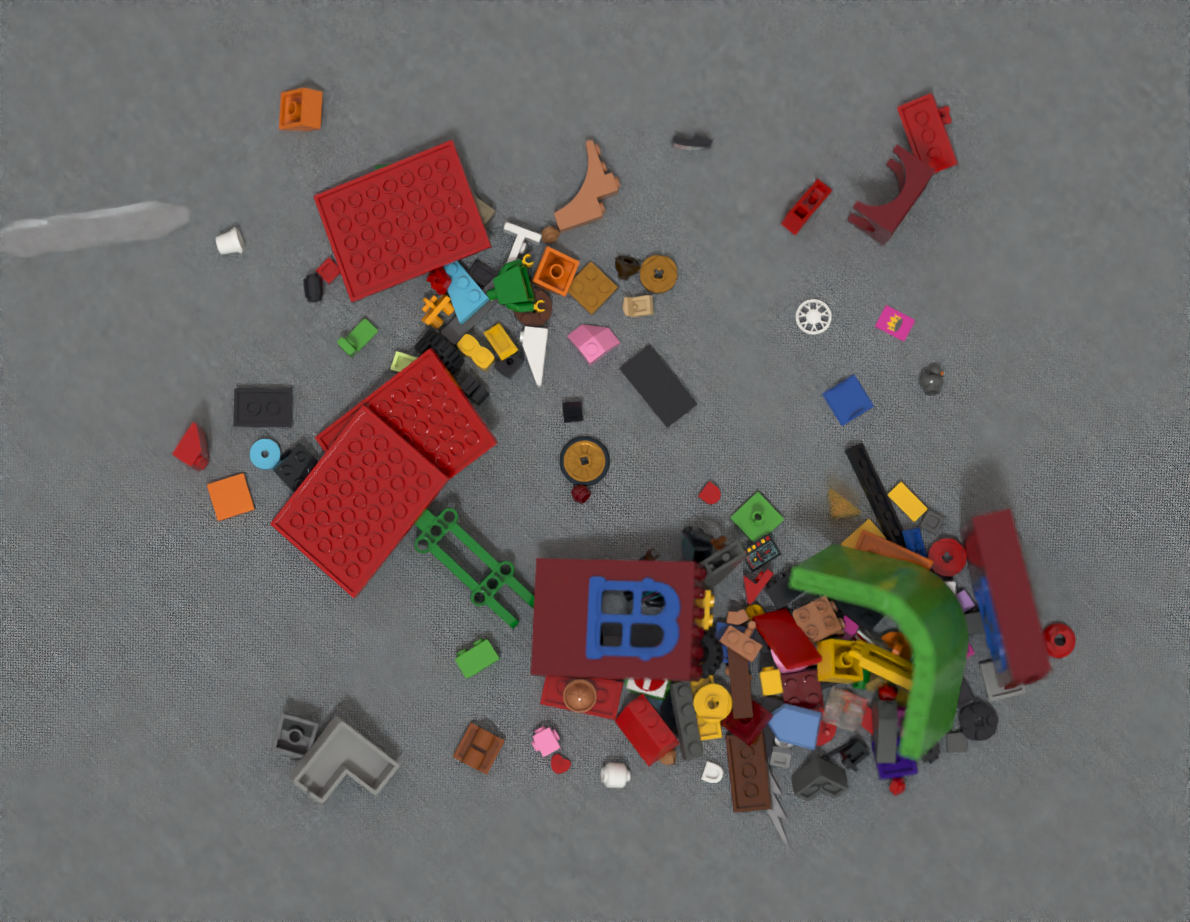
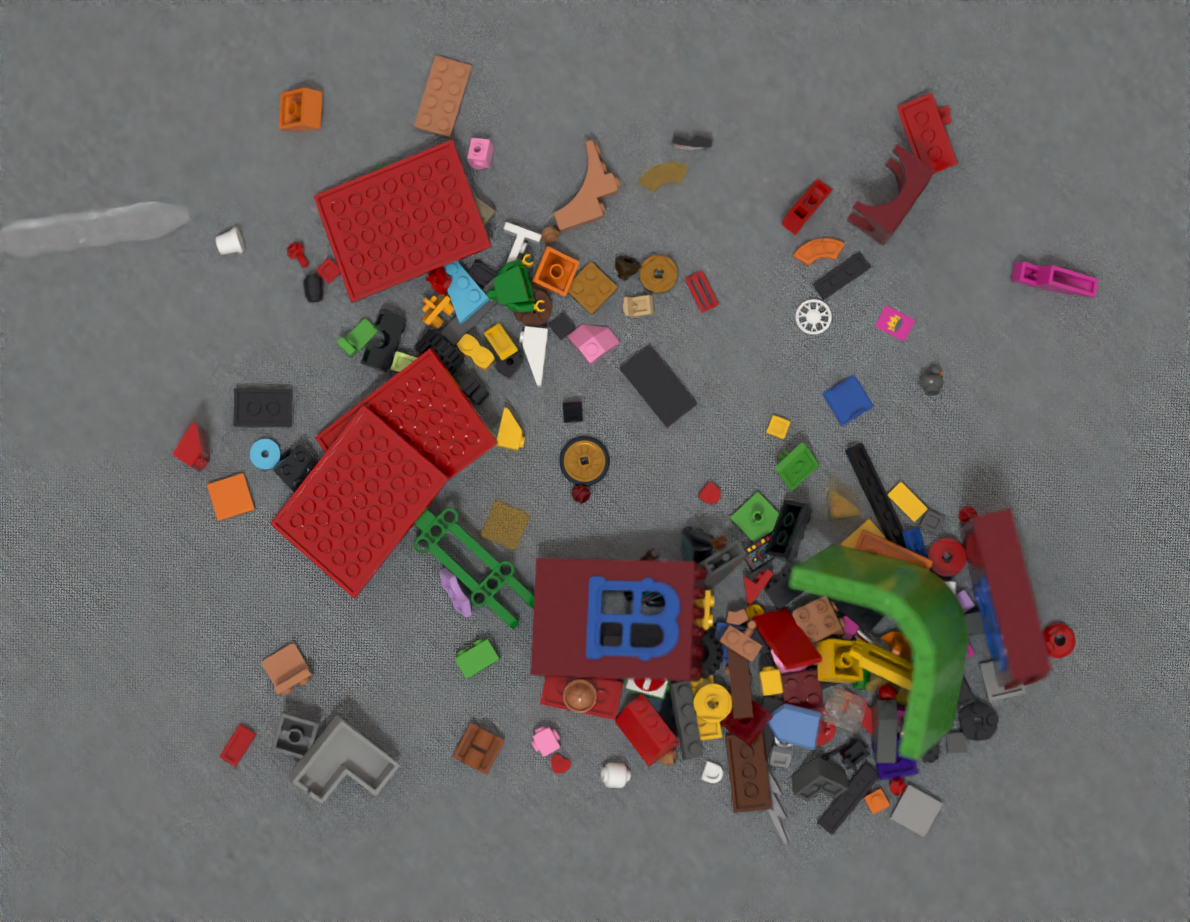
(238, 745): none -> red tile
(287, 669): none -> nougat bracket
(295, 251): none -> red plate
(391, 326): none -> black arch
(442, 96): none -> nougat plate
(450, 584): none -> lavender tile
(480, 153): none -> bright pink brick
(505, 525): none -> clear yellow tile
(510, 433): none -> yellow slope
(562, 327): none -> black tile
(663, 174): none -> clear yellow tile
(695, 277): none -> red tile
(778, 427): none -> yellow tile
(789, 531): none -> black slope
(796, 466): none -> bright green tile
(819, 249): none -> orange tile
(841, 276): none -> black tile
(849, 799): none -> black tile
(876, 801): none -> orange plate
(916, 811): none -> light grey tile
(966, 513): none -> red plate
(1055, 279): none -> dark pink slope

